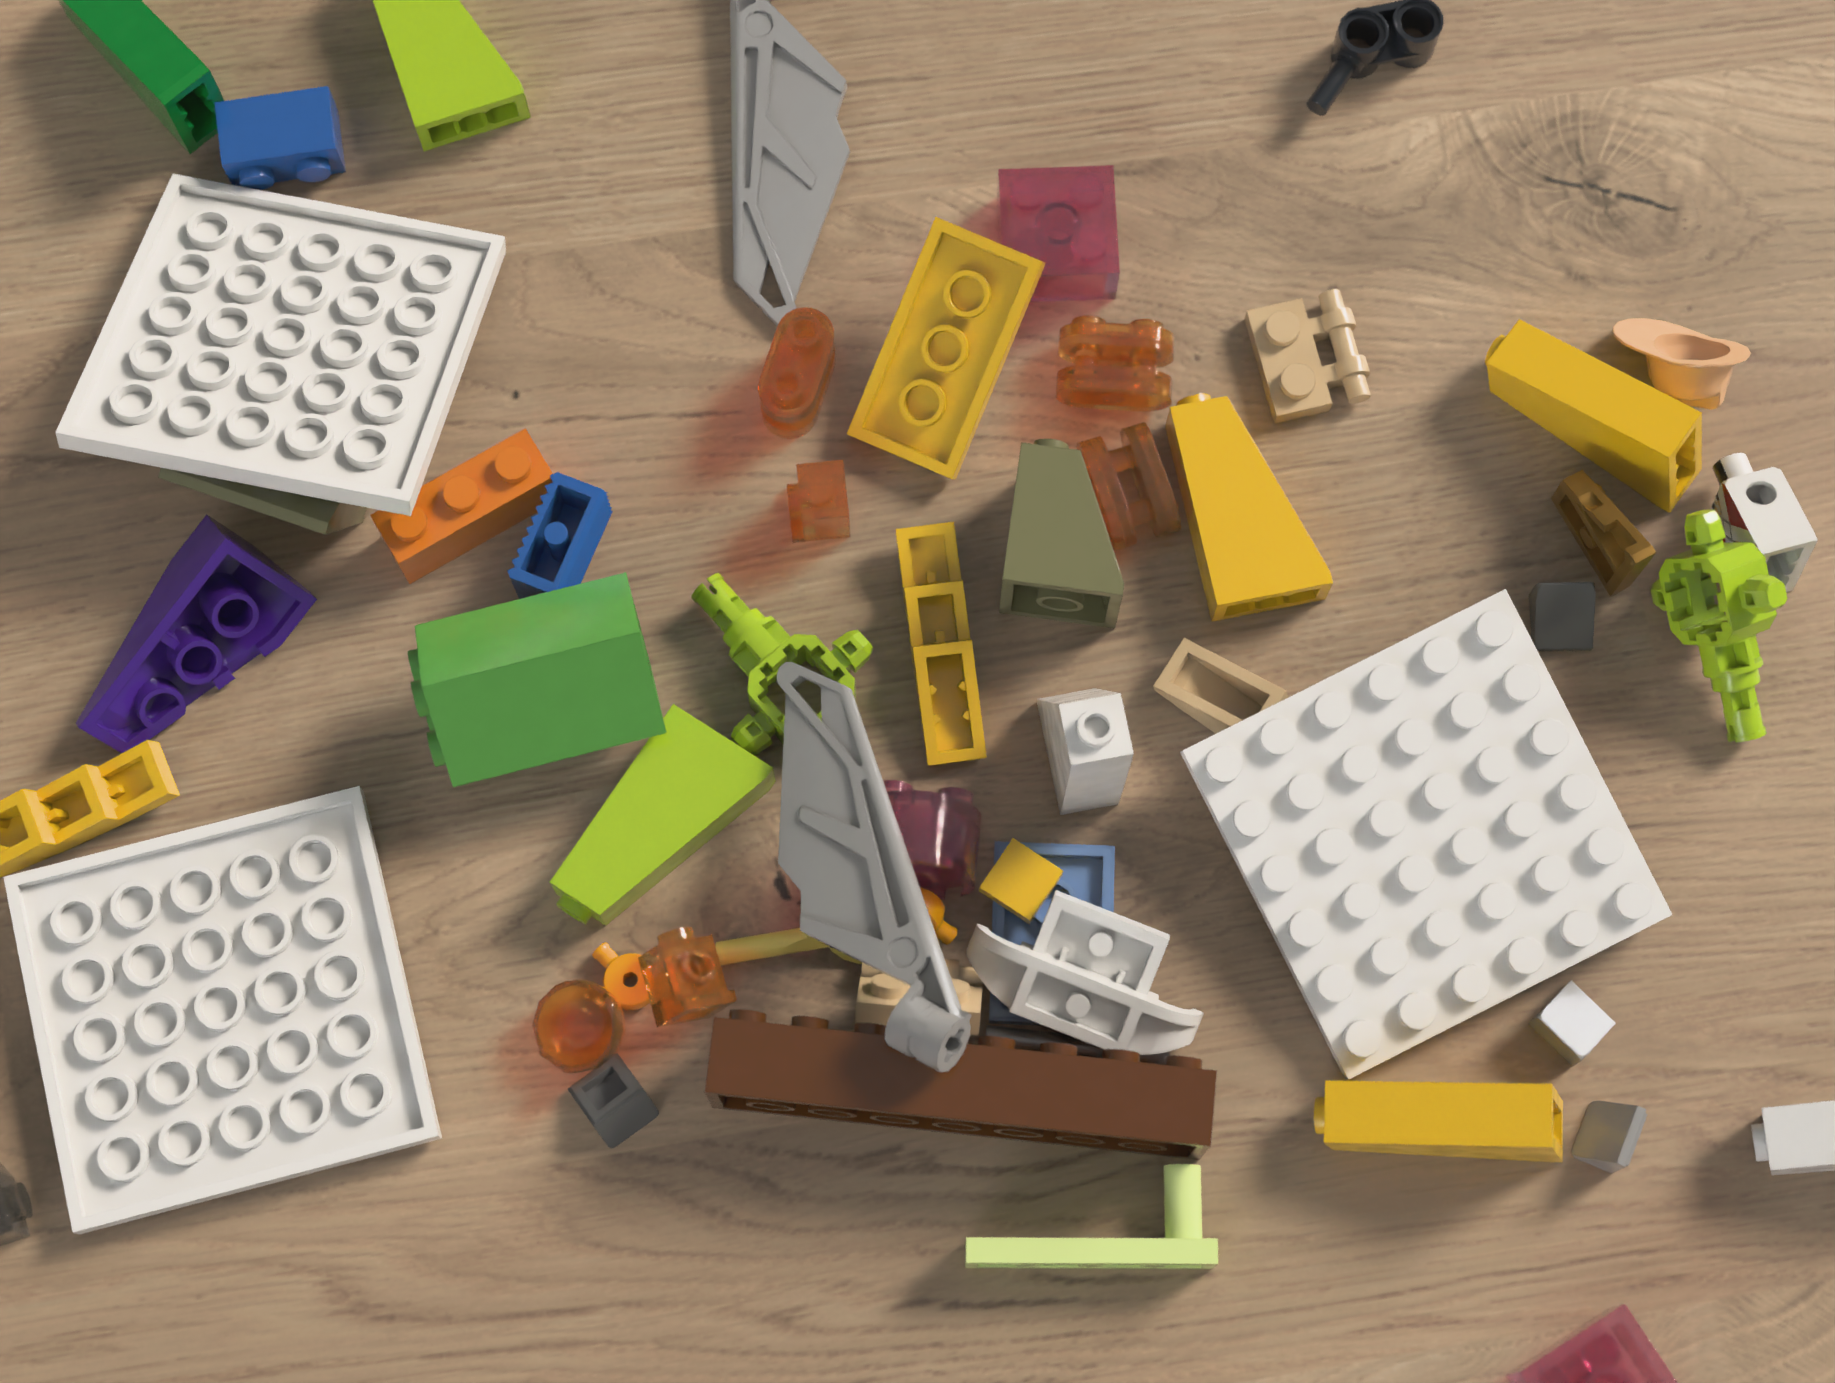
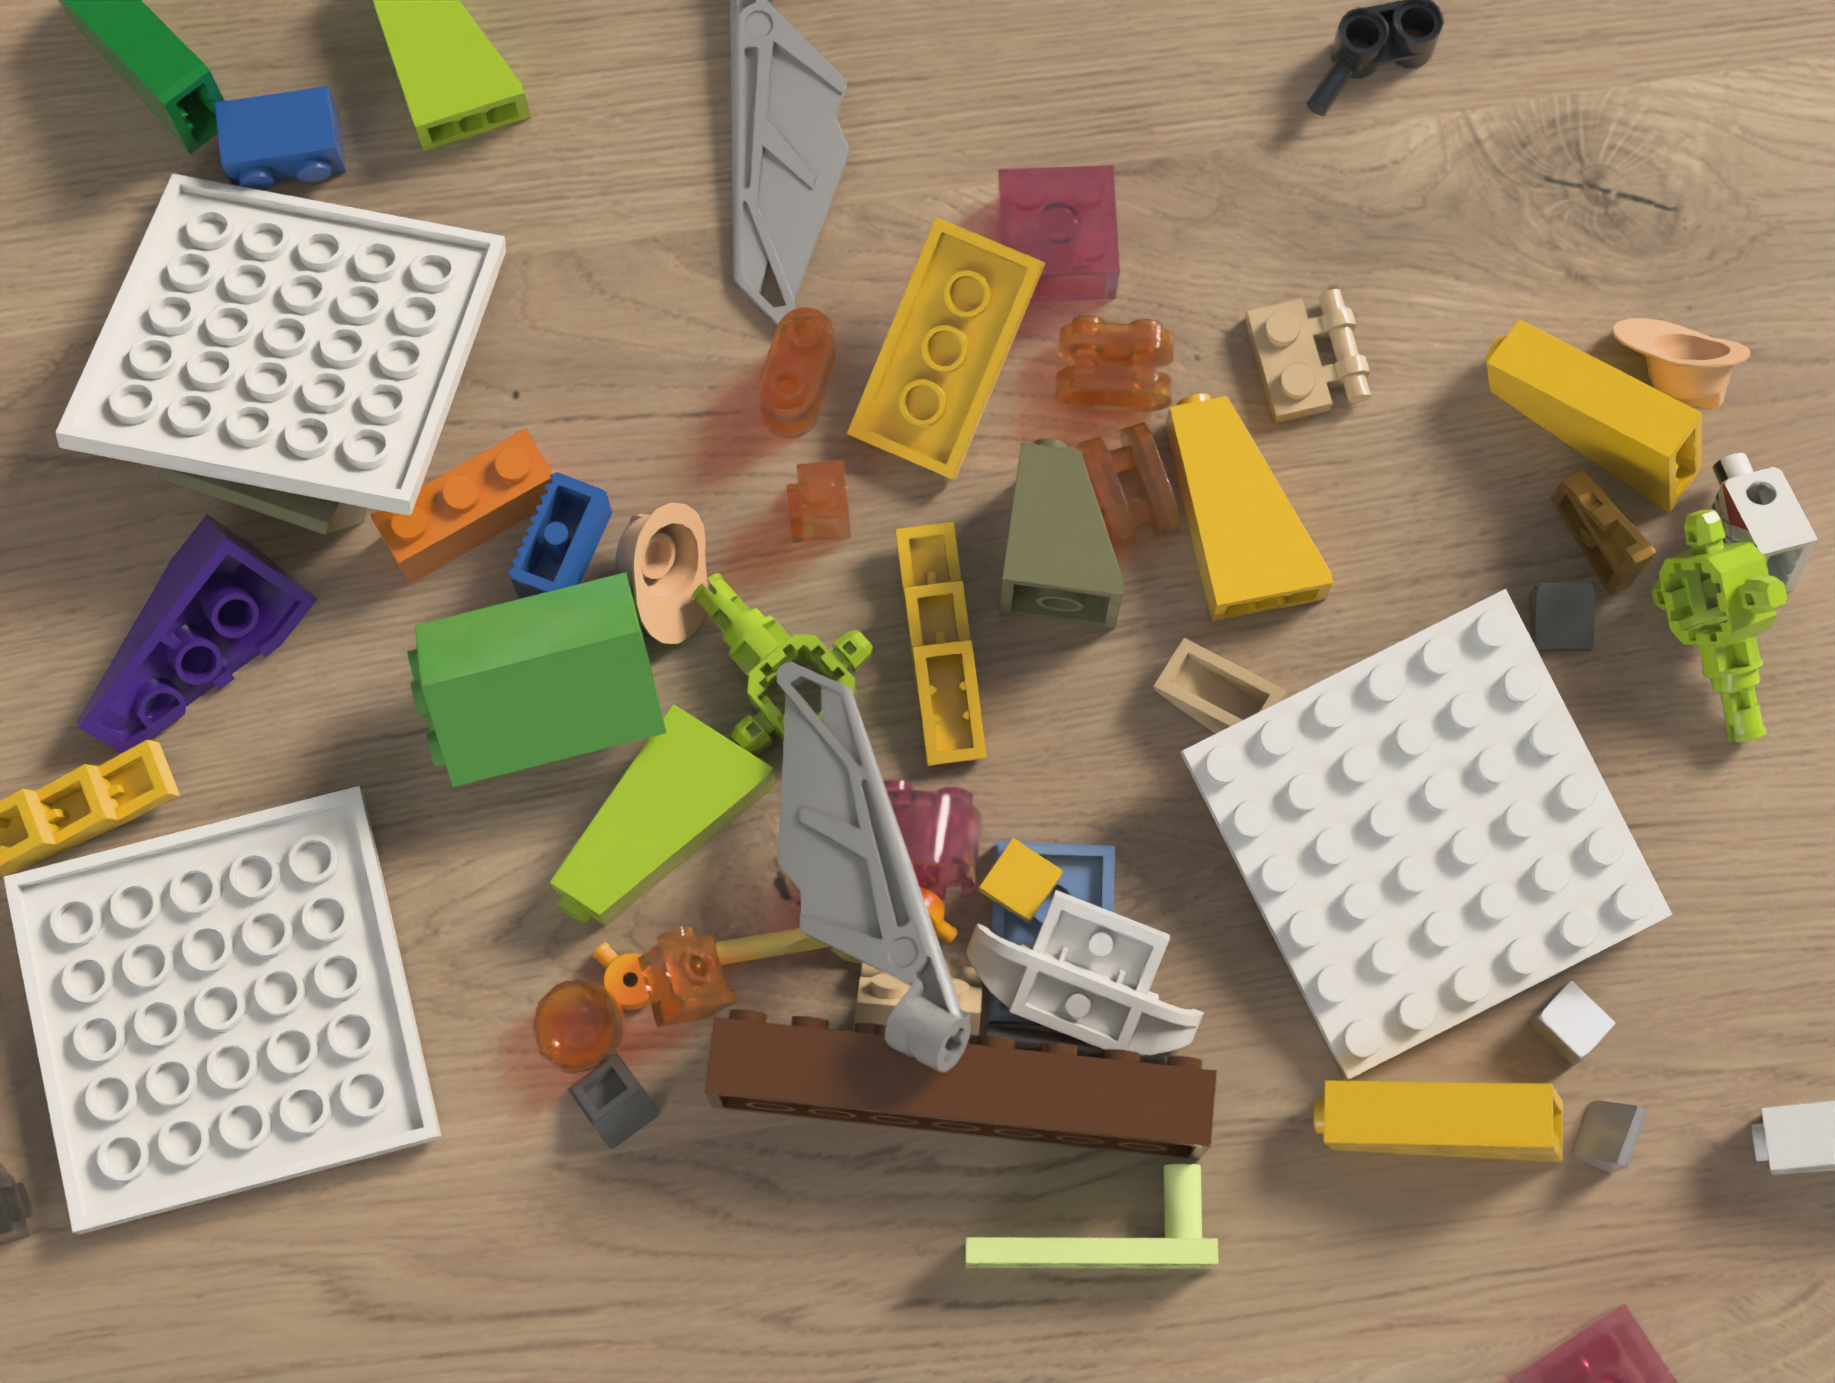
(664, 567): none -> light nougat piece
(1086, 747): white slope -> none

